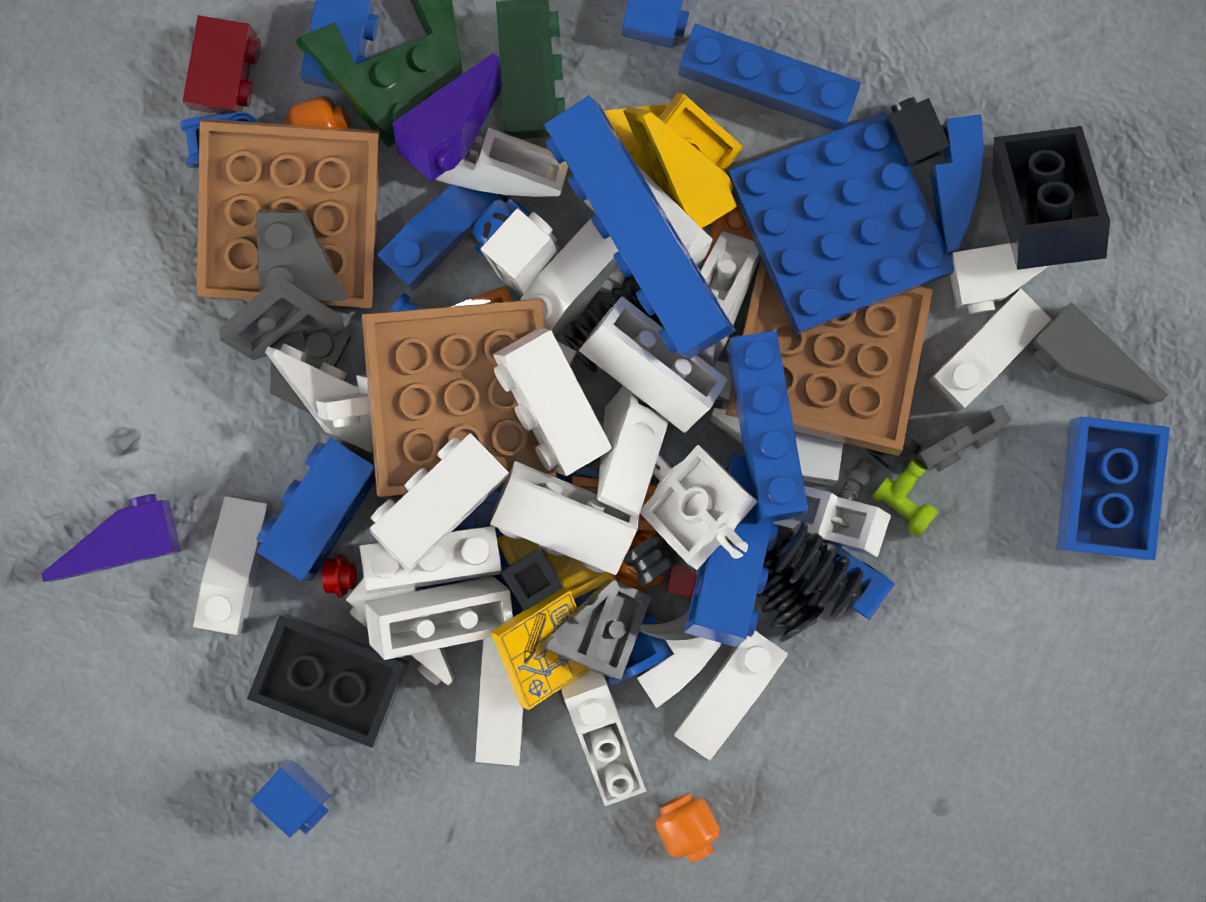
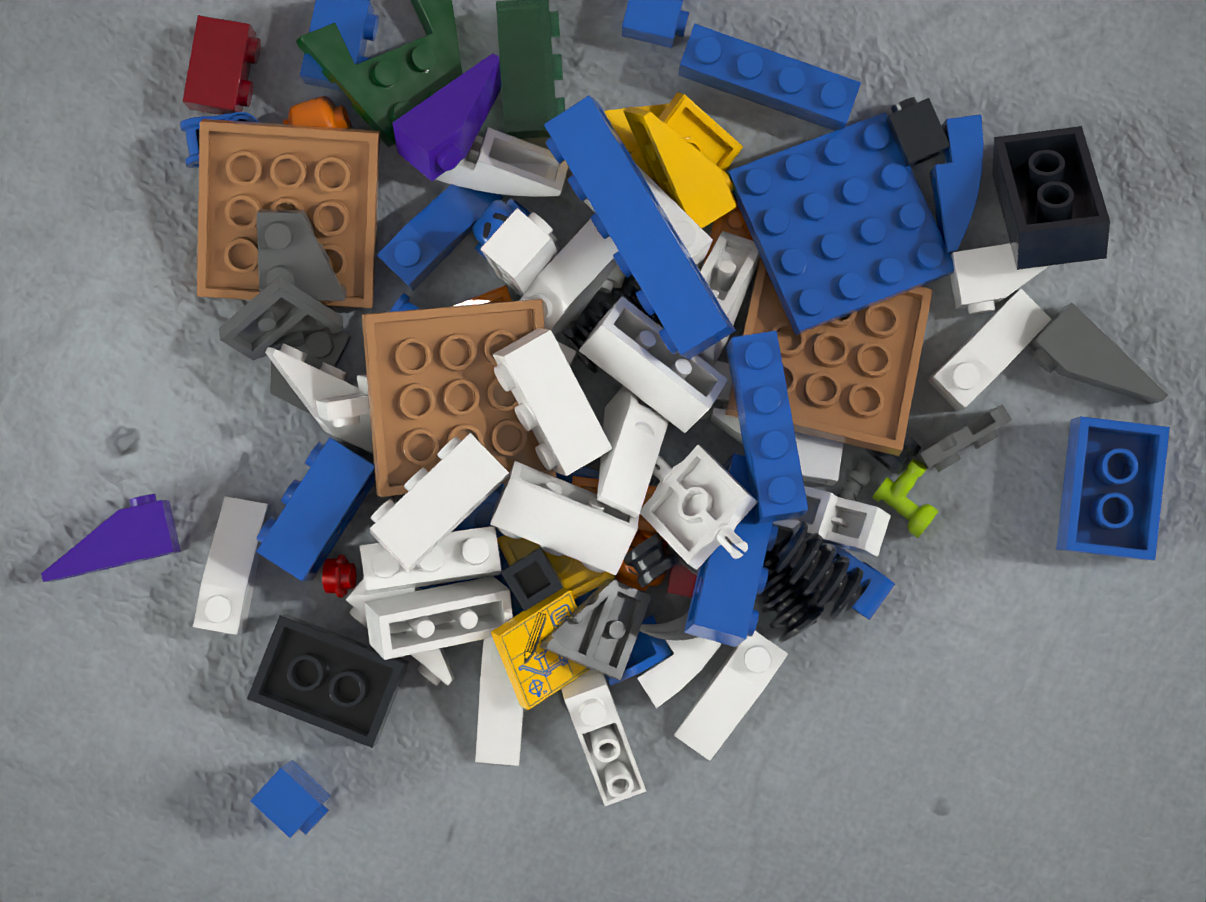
(687, 827): orange head -> none

